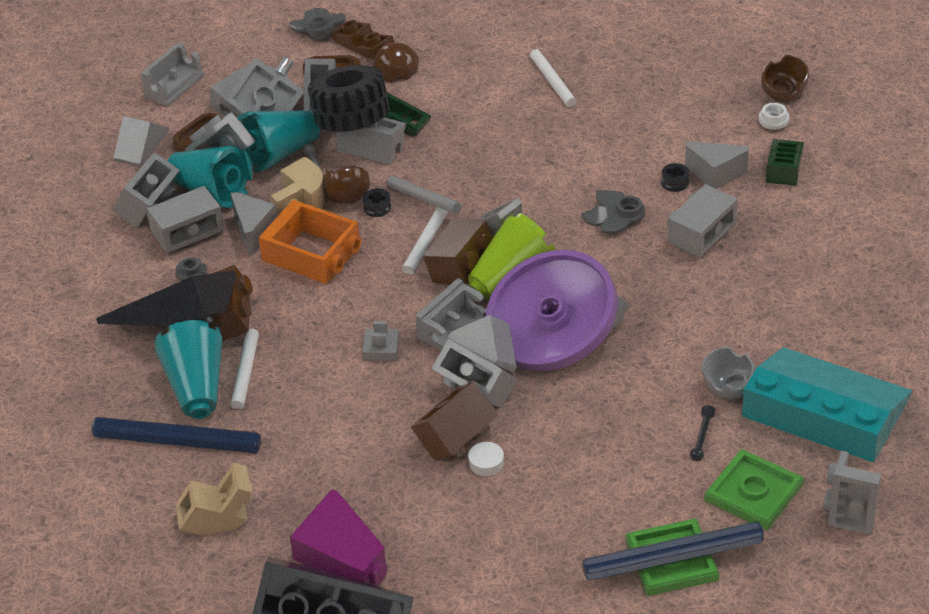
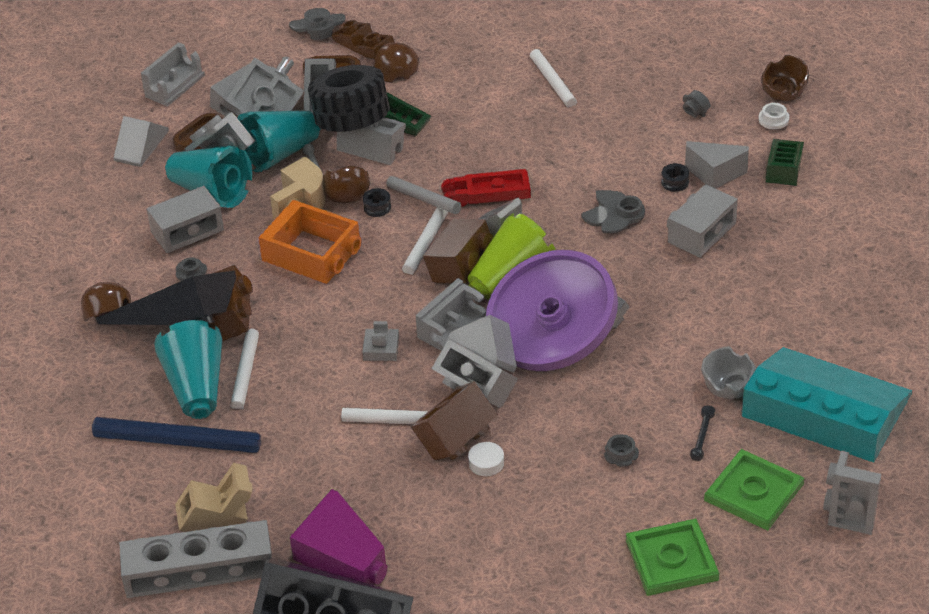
(103, 299): none -> reddish brown hair
(146, 189): light grey brick -> none
(194, 558): none -> light grey brick
(252, 218): light grey slope -> none
(381, 416): none -> white bar
(488, 187): none -> red hinge
(623, 444): none -> dark grey plate
(672, 550): dark blue axle -> none
(696, 104): none -> dark grey plate

